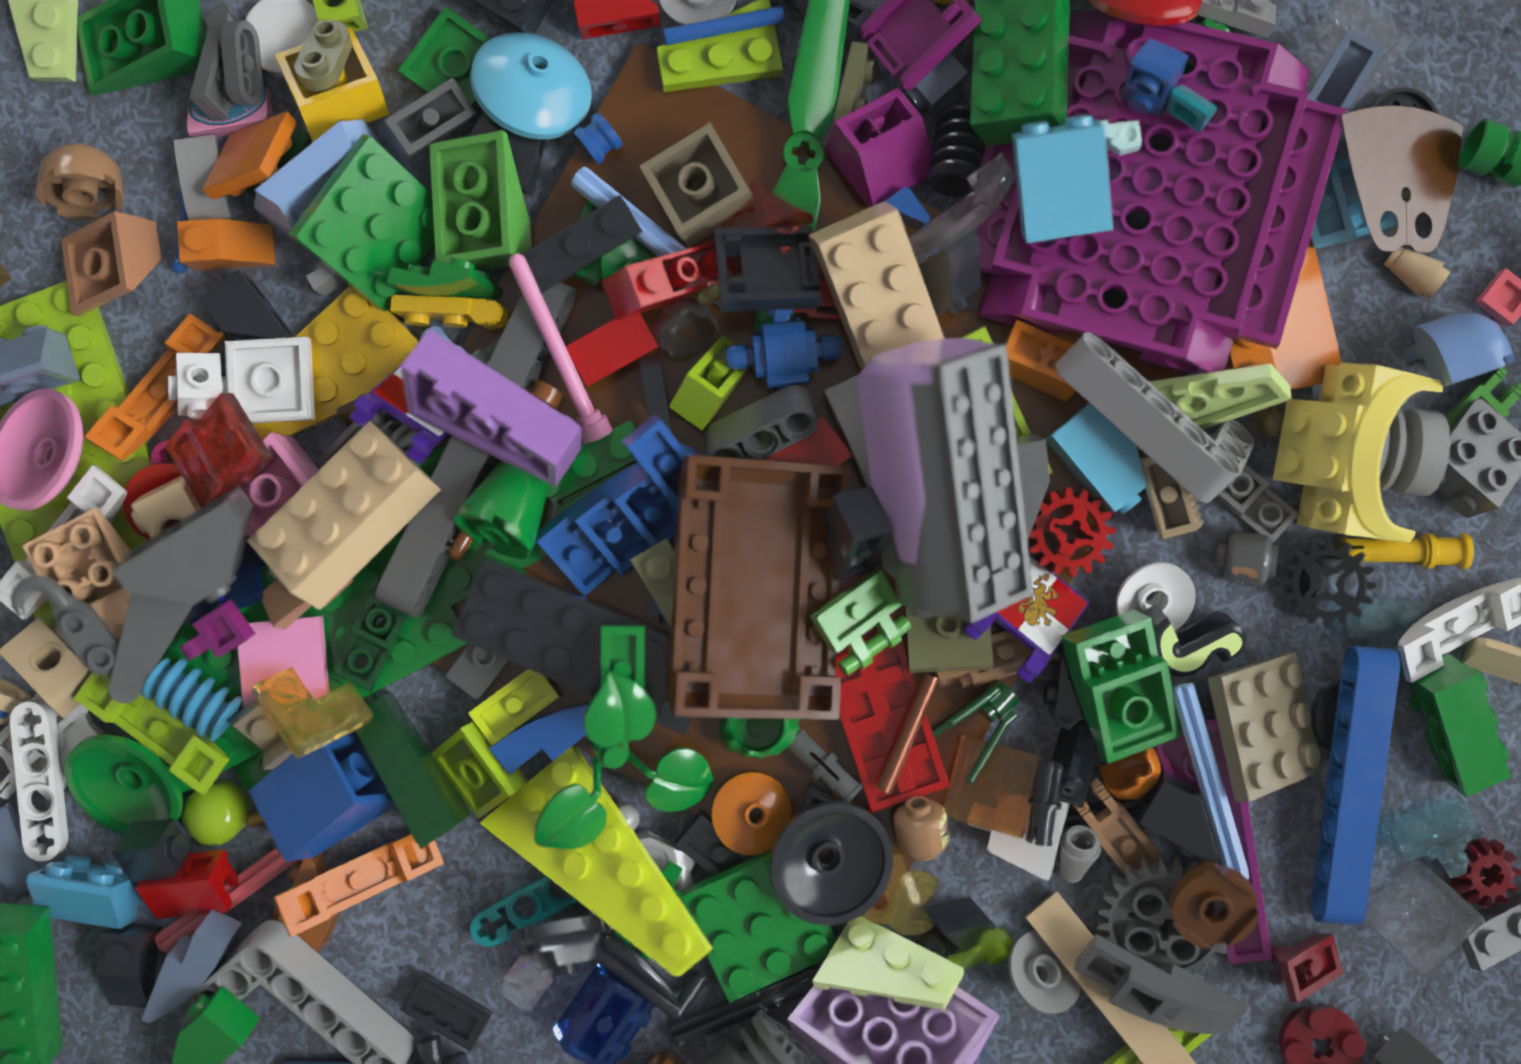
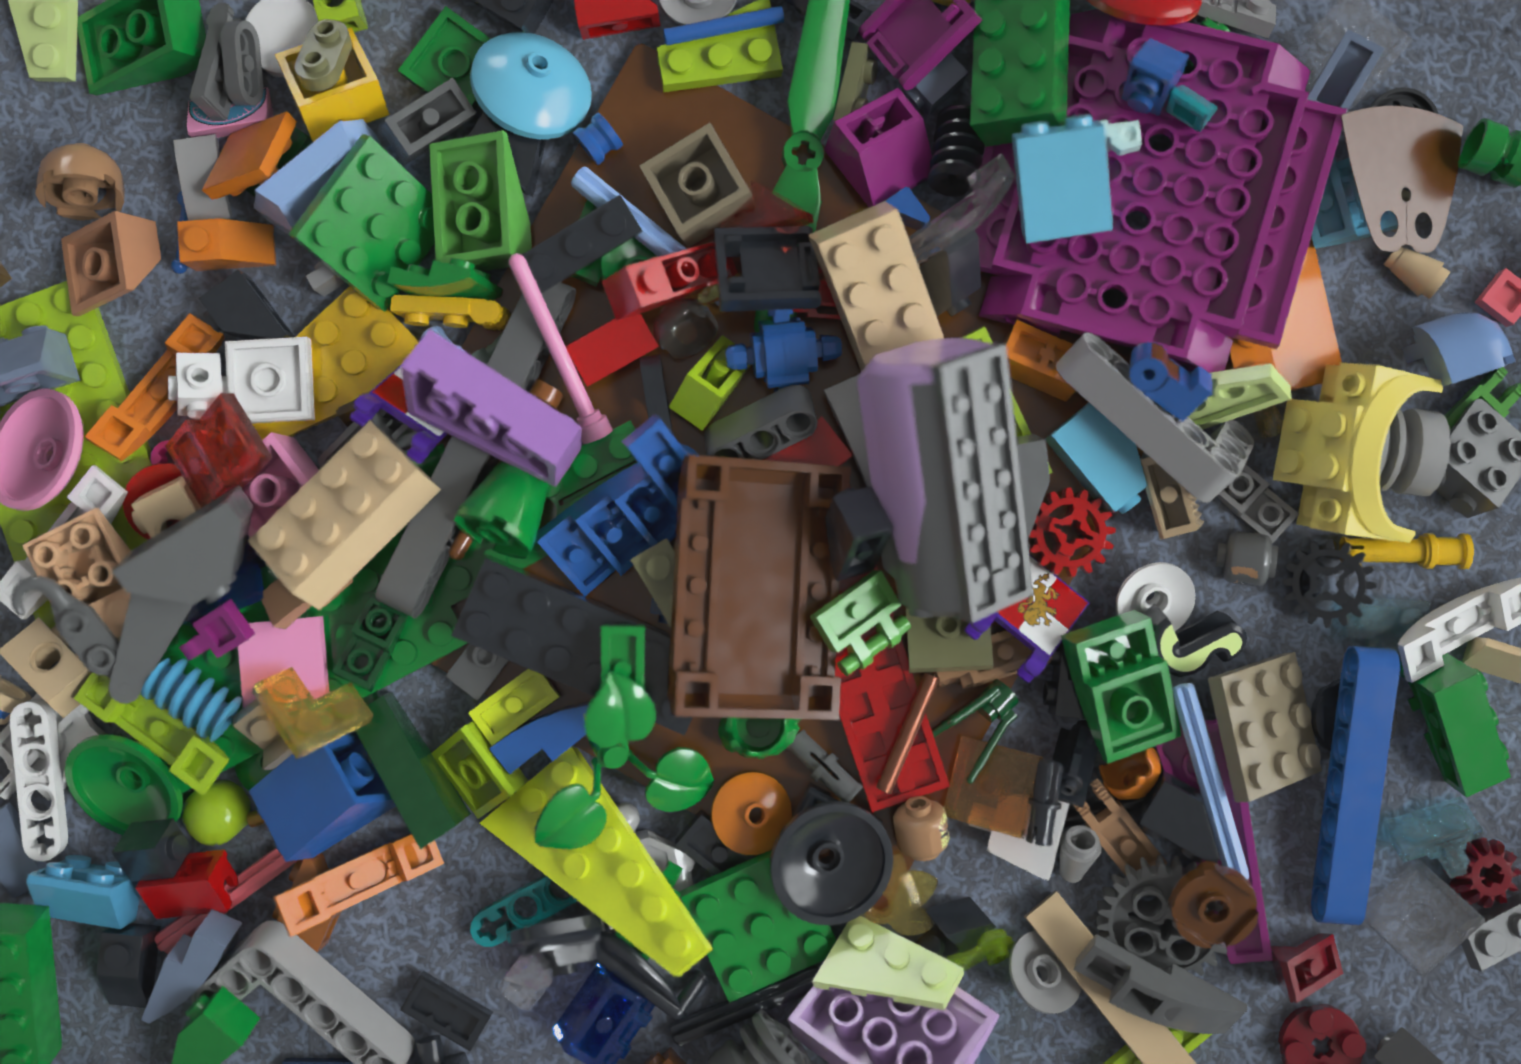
(1167, 381): none -> blue leg

